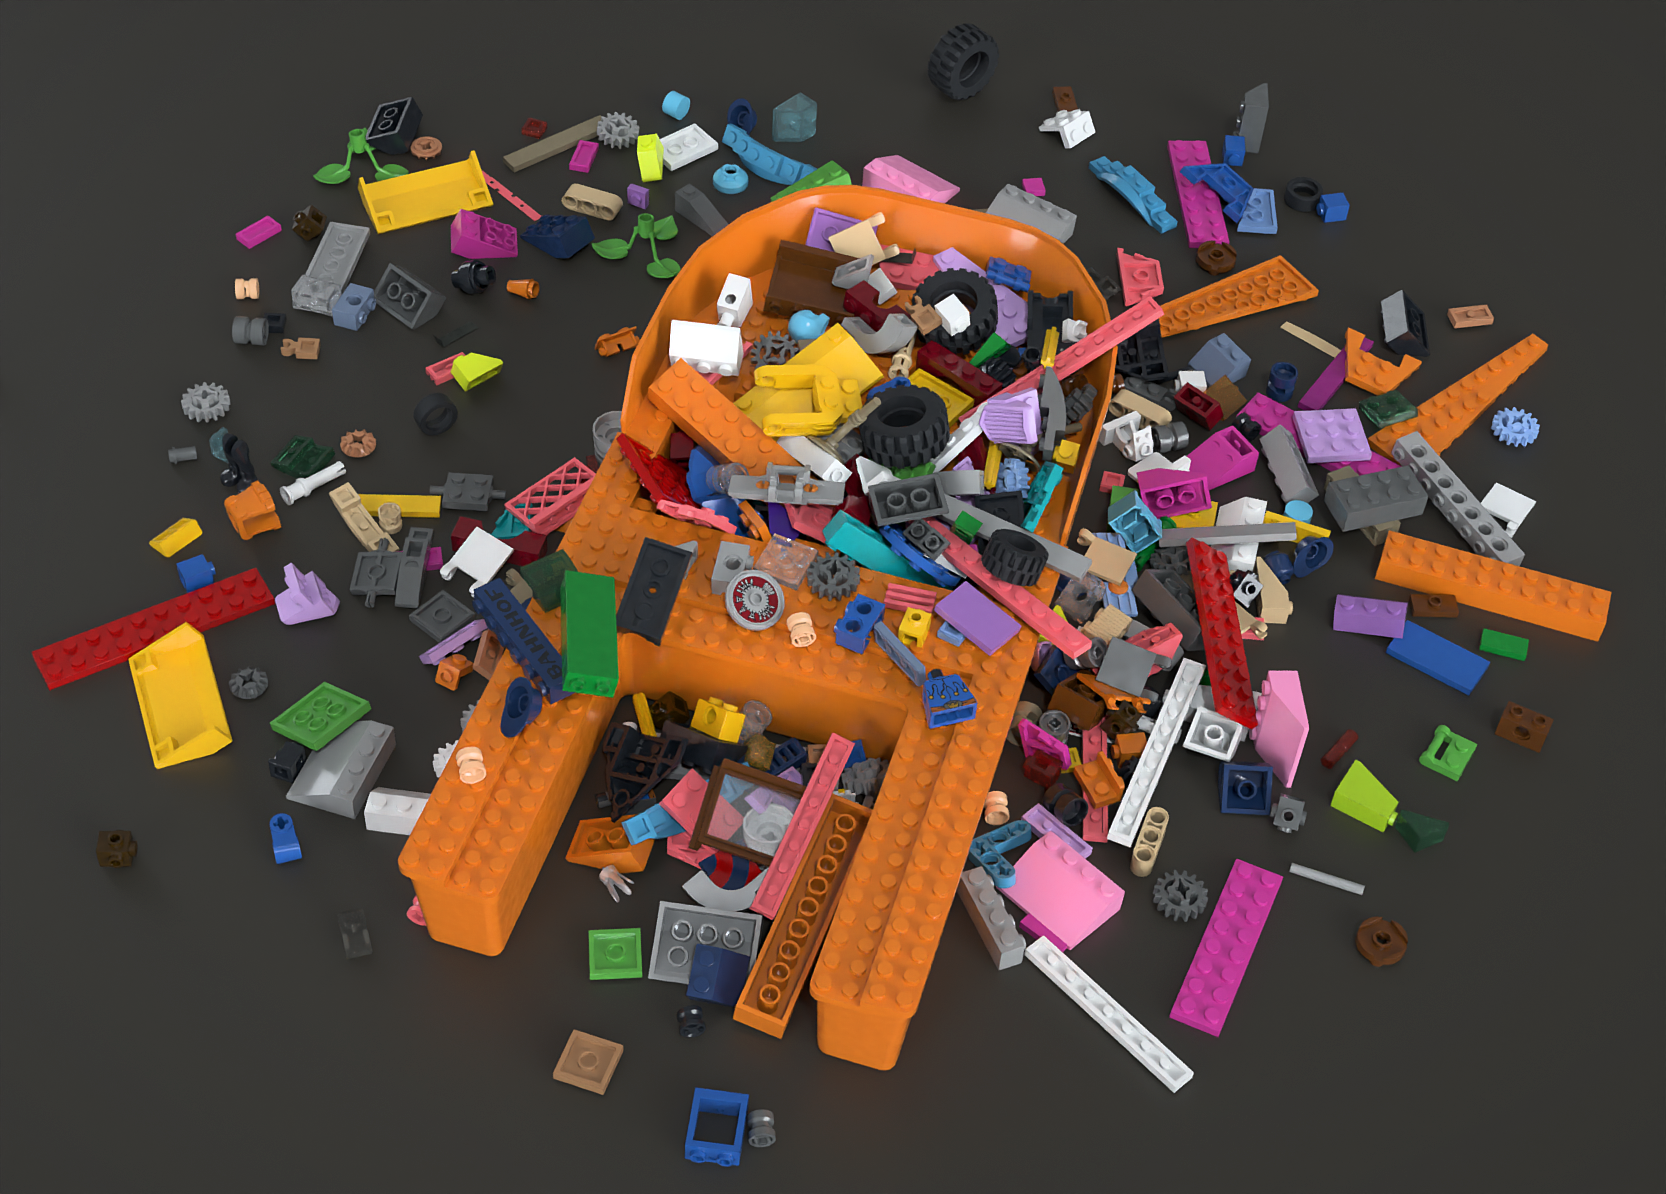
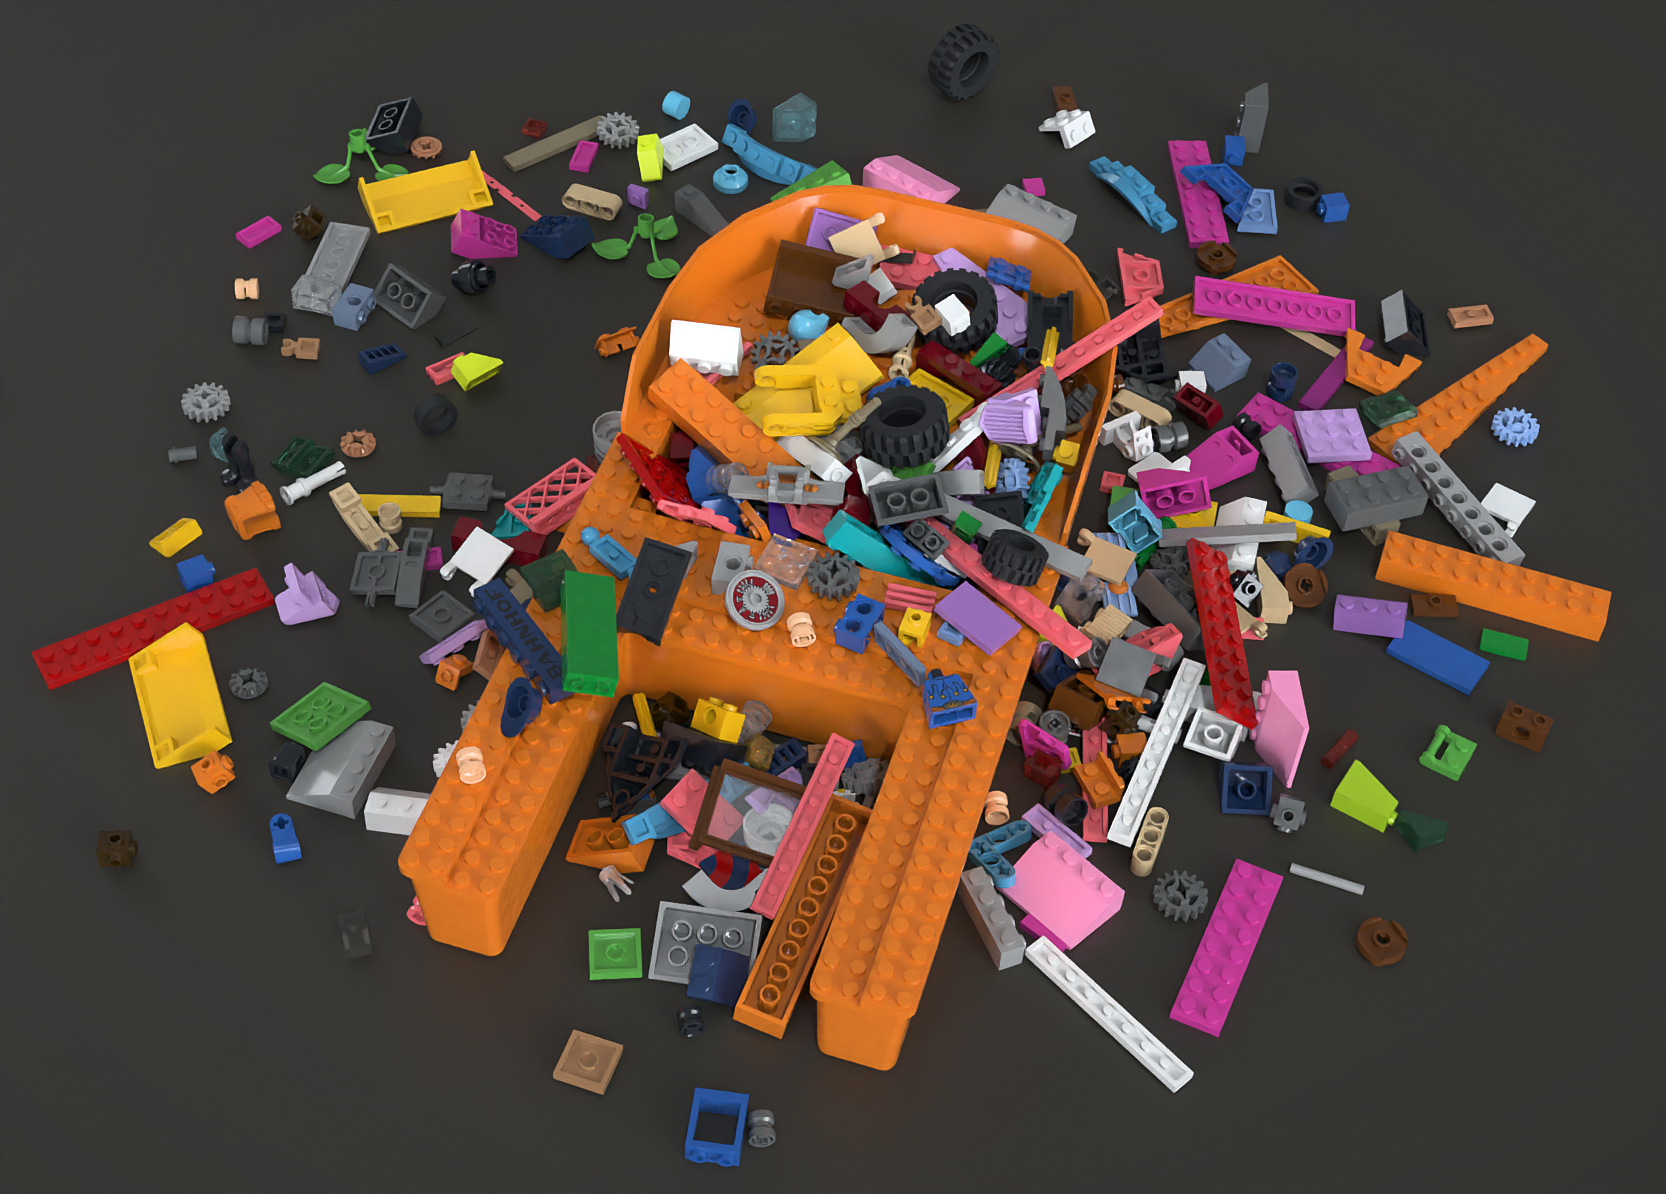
(213, 771): none -> orange brick
(375, 358): none -> dark blue slope
(526, 288): orange cone -> none
(609, 552): none -> dark azure plate
(734, 301): white torso -> none
(1073, 330): white tile -> none
(1227, 395): clear orange piece -> none
(1273, 306): none -> dark pink plate
(1317, 585): none -> reddish brown plate

